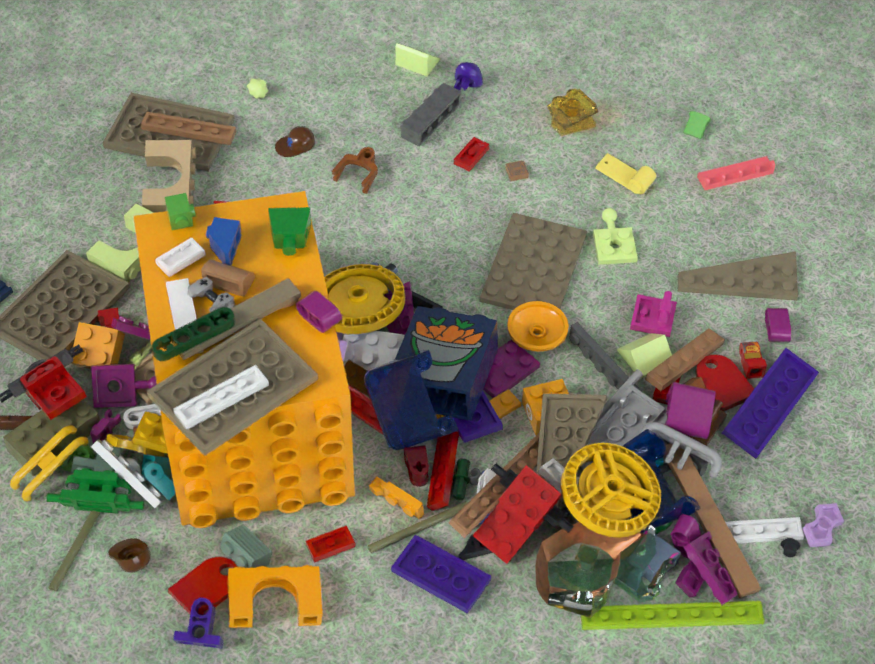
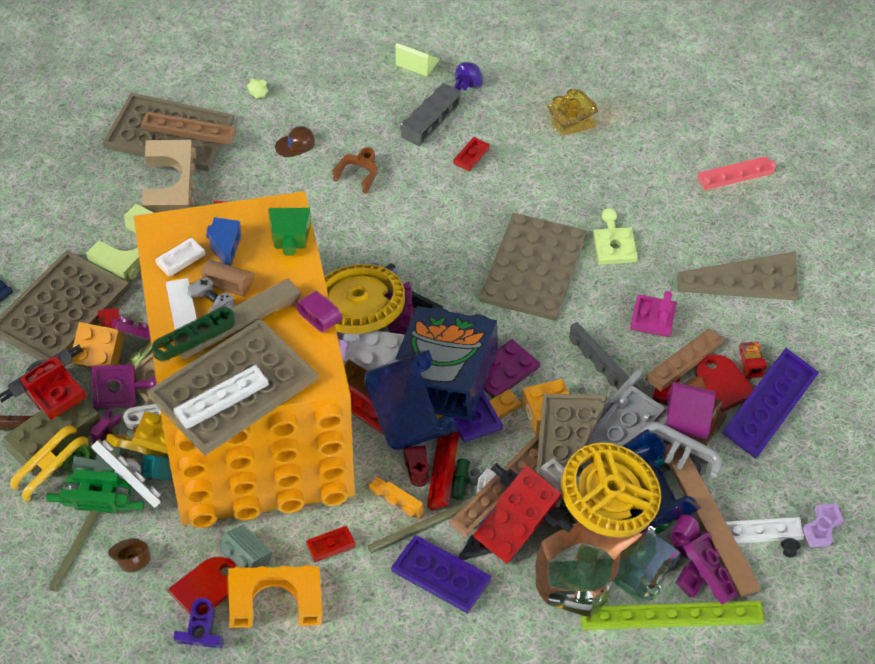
(154, 475): teal leg -> none
(179, 211): bright green brick -> none
(517, 170): medium nougat tile -> none
(534, 319): light orange dish -> none
(634, 180): light yellow door -> none
(646, 353): yellowish green slope -> none
(696, 124): bright green tile -> none
(778, 324): magenta beam -> none

